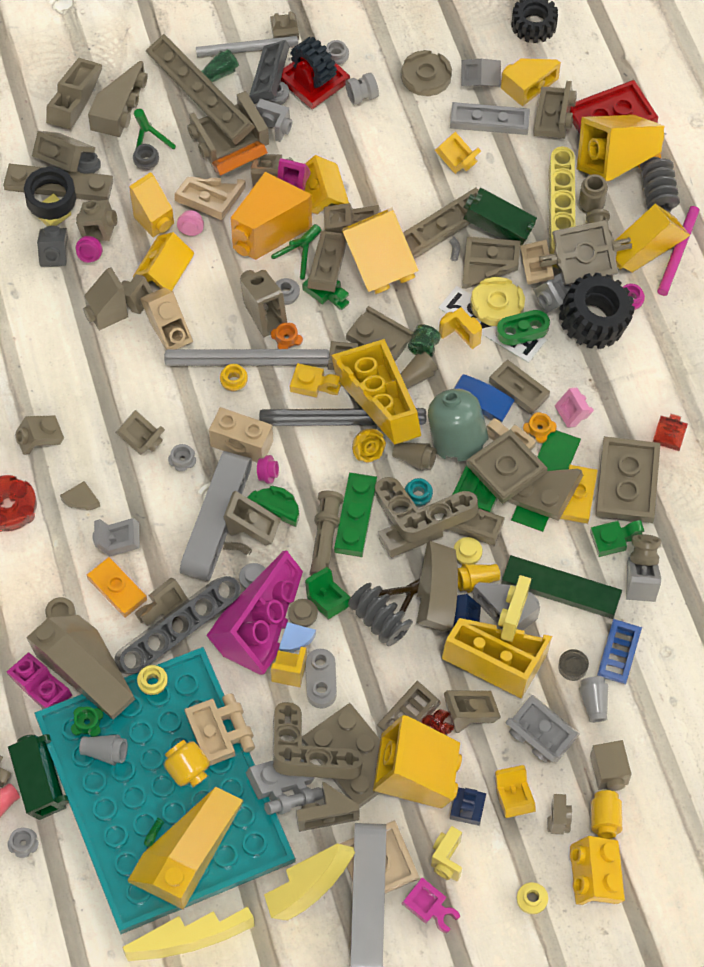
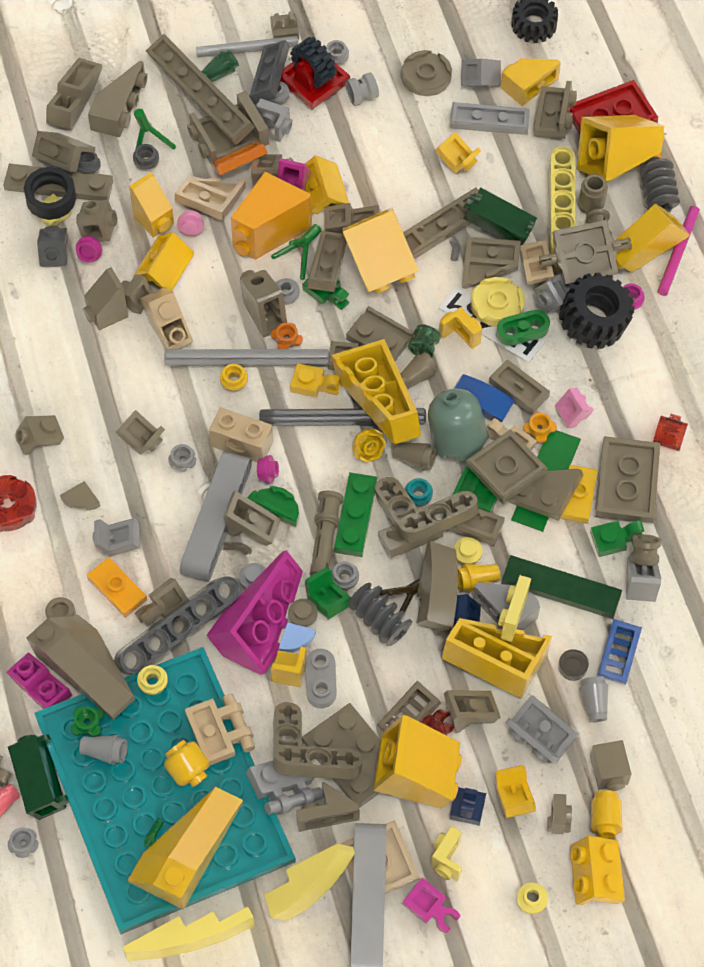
(345, 568): none -> light grey plate

